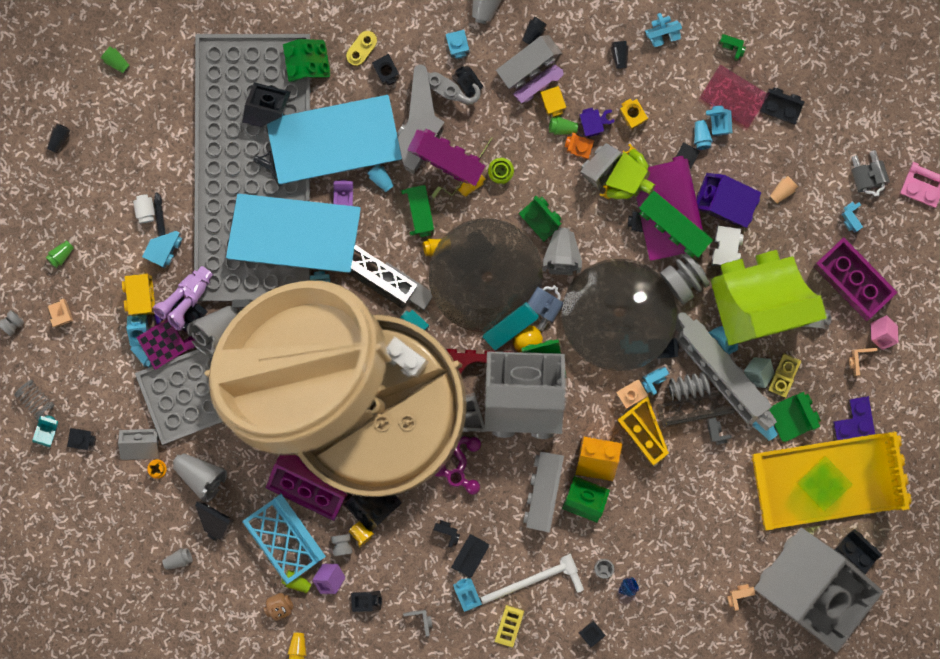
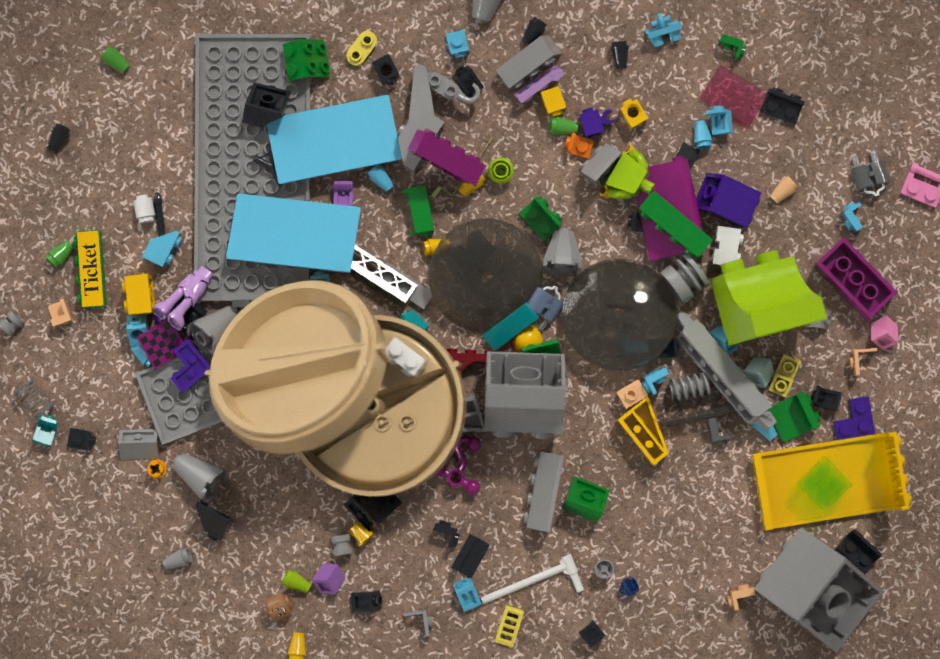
(91, 269): none -> yellow brick
(194, 366): none -> dark purple plate
(297, 529): medium azure fence -> none
(303, 487): magenta slope -> none
(598, 458): light orange slope -> none
(826, 398): none -> black bracket

